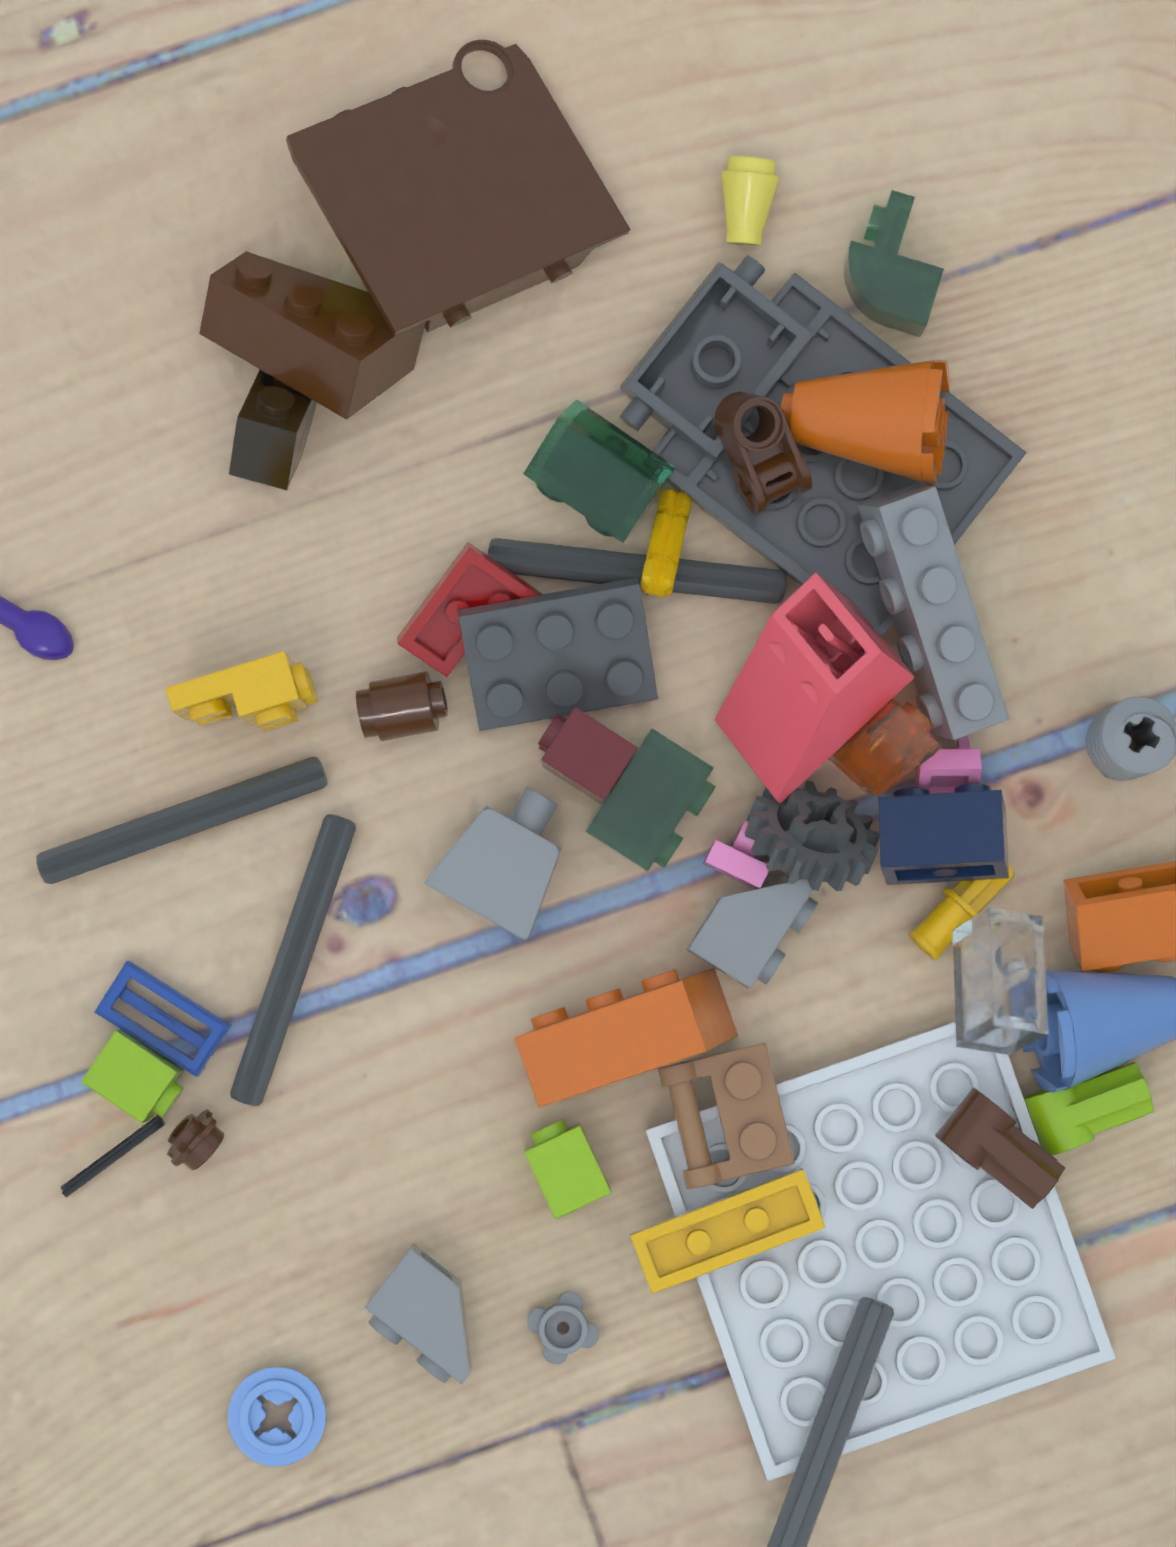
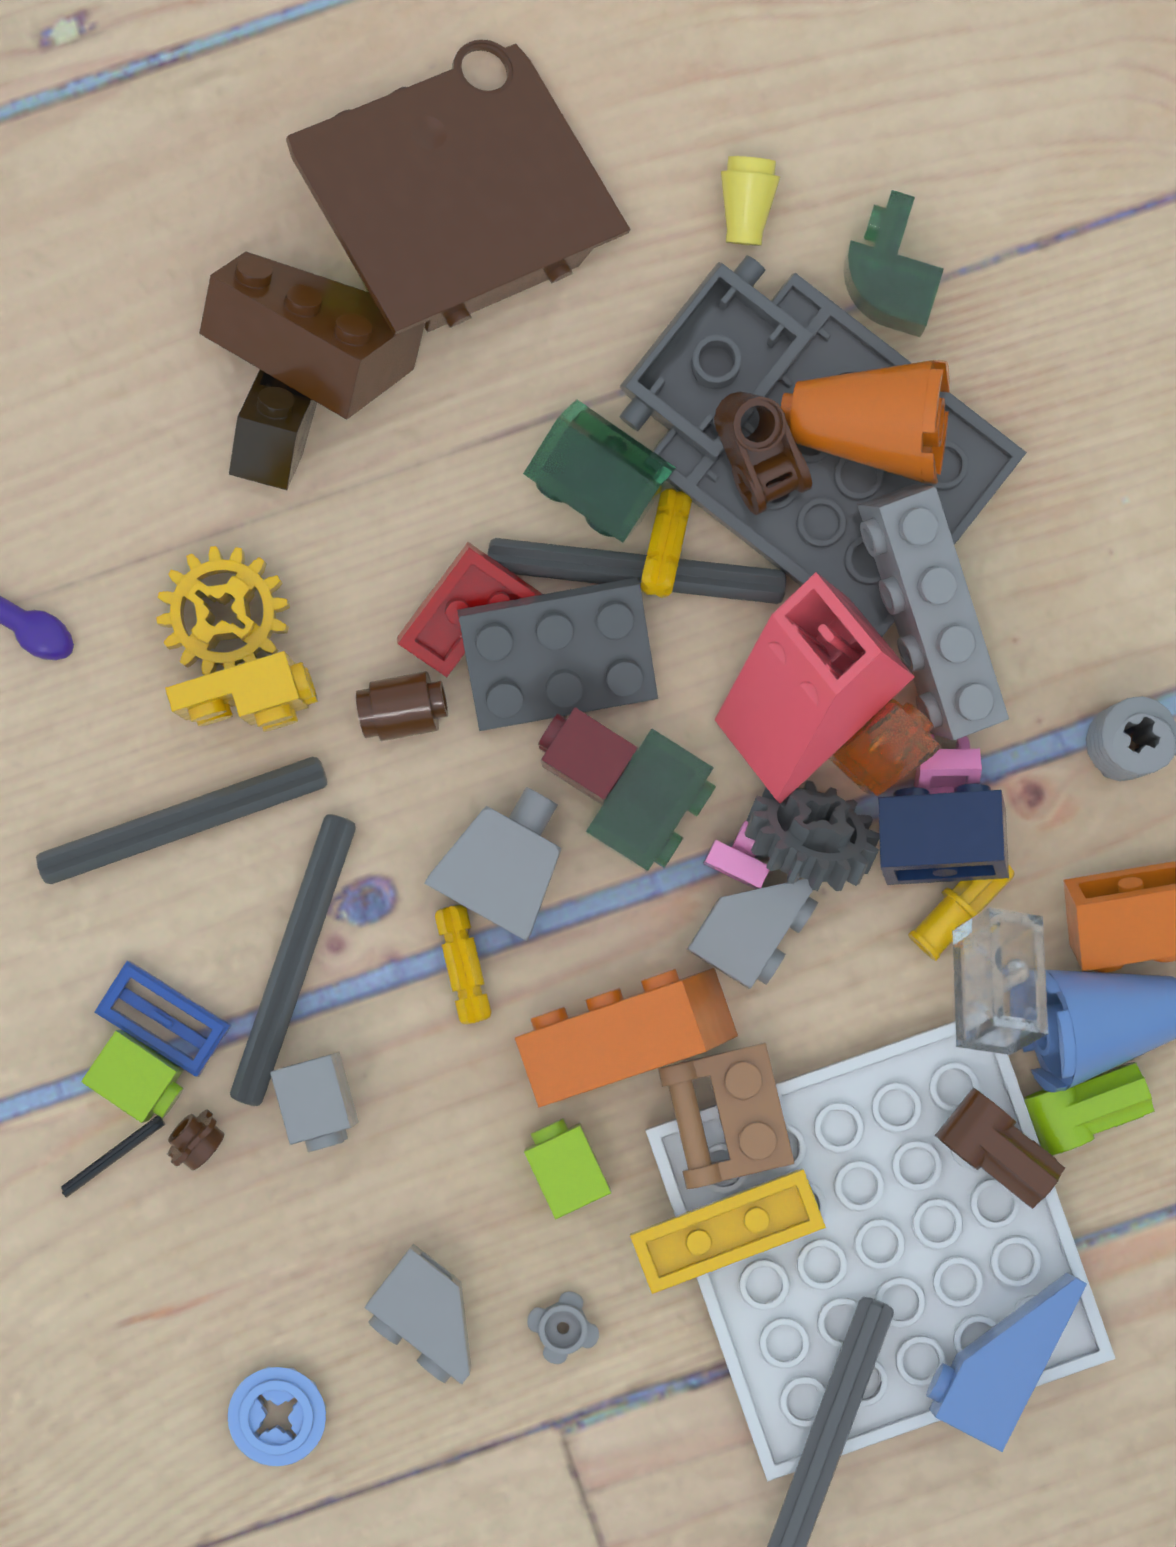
(239, 588): none -> yellow gear
(315, 1101): none -> light grey brick
(463, 964): none -> yellow axle
(999, 1370): none -> medium blue slope

